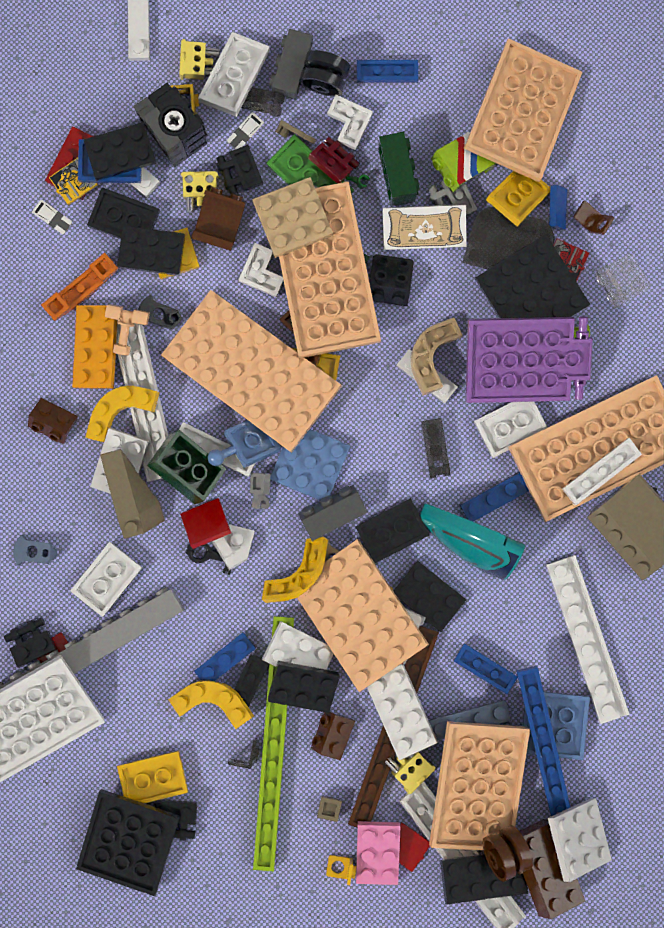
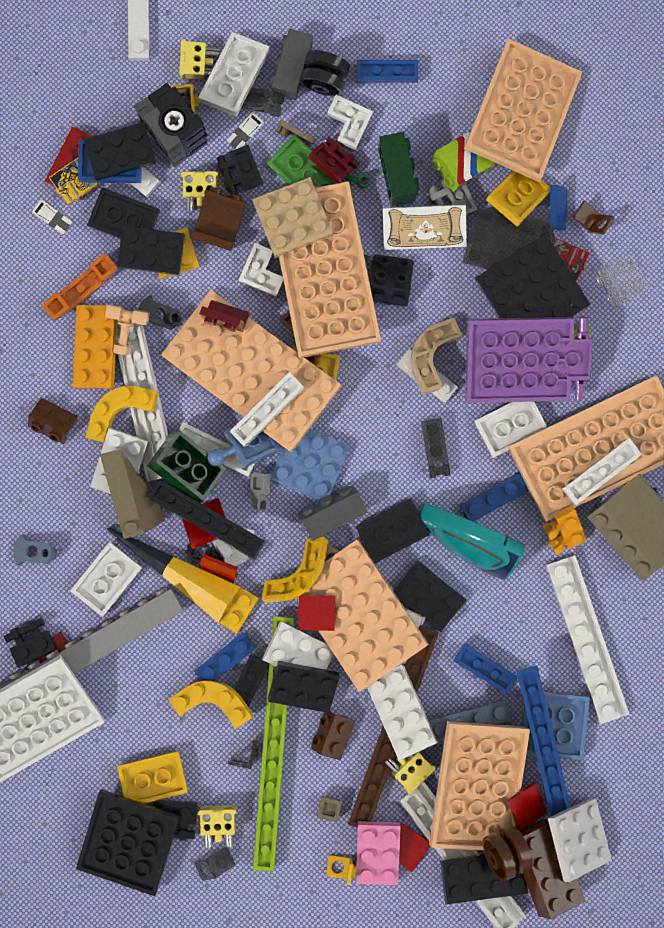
(206, 519): none -> black plate
(215, 864): none -> clear smoke bracket
(216, 596): none -> yellow plate
(217, 815): none -> light yellow piece
(218, 568): none -> red piece
(224, 315): none -> dark red bracket
(267, 409): none -> white plate
(316, 613): none -> red piece
(527, 806): none -> red piece
(569, 527): none -> light orange plate

